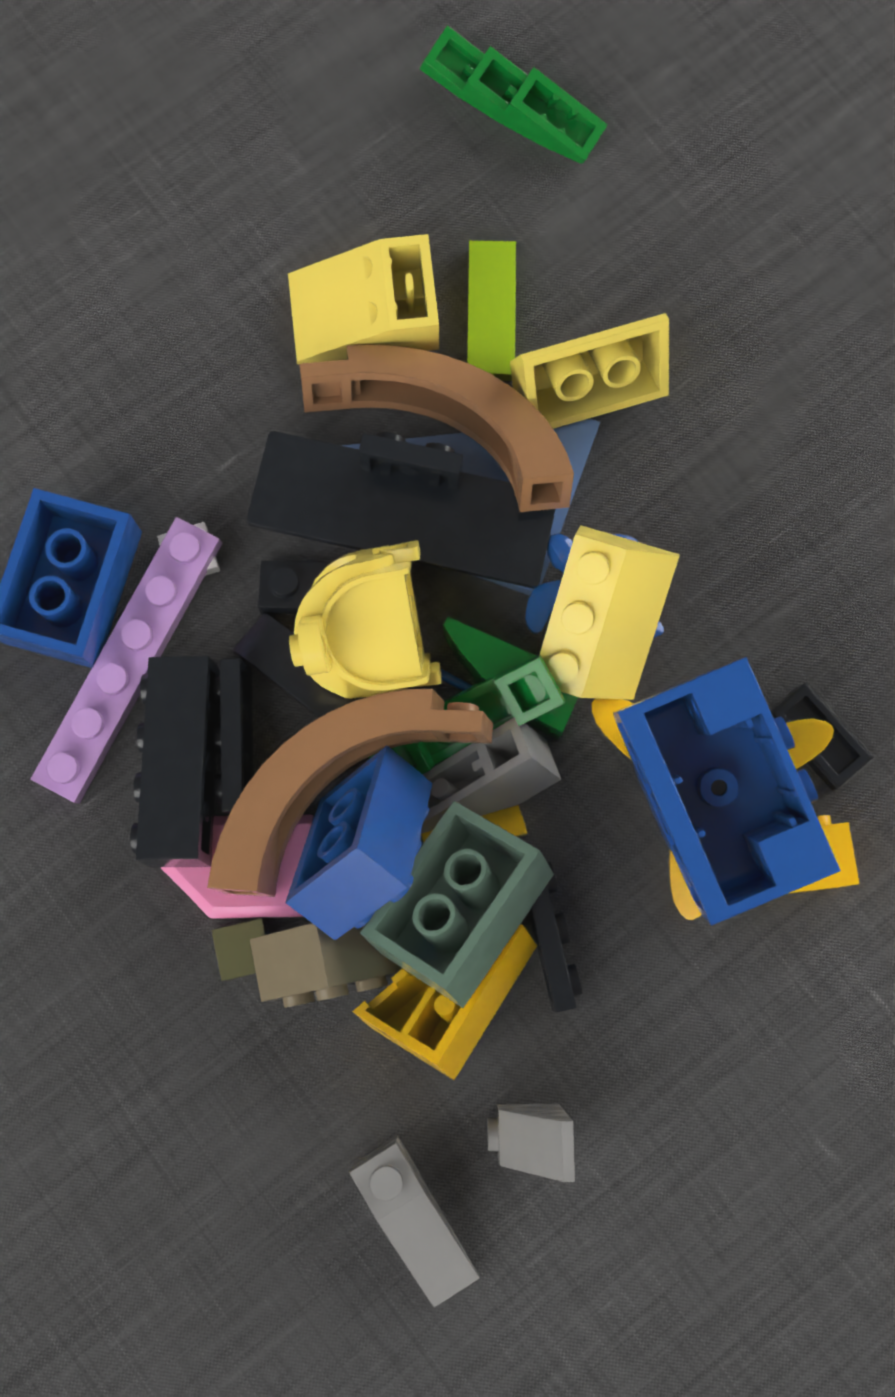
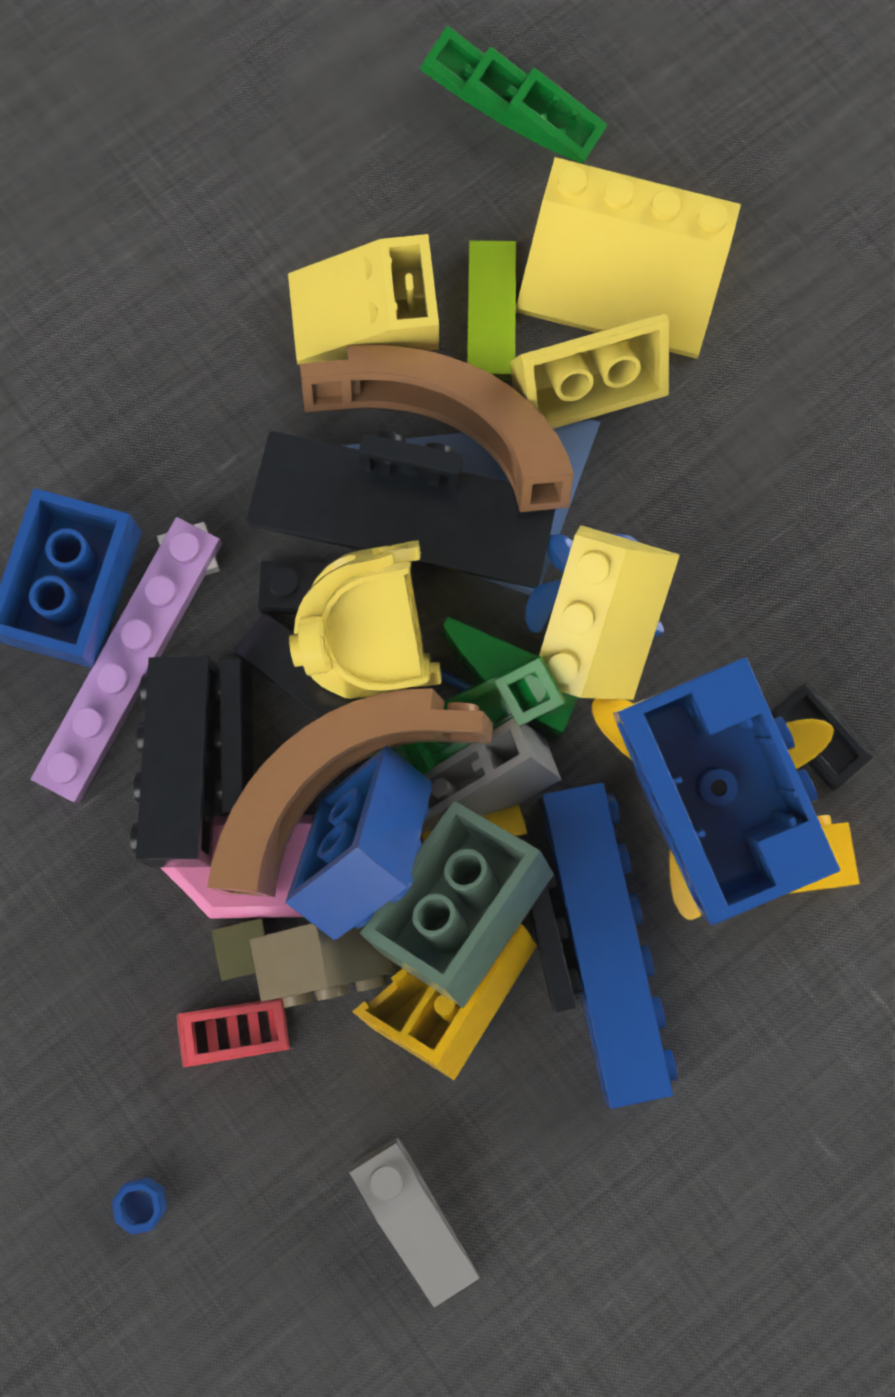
(139, 1205): none -> blue tile
(188, 1041): none -> coral slope
(534, 1140): light grey slope -> none
(606, 946): none -> blue brick
(626, 252): none -> light yellow slope

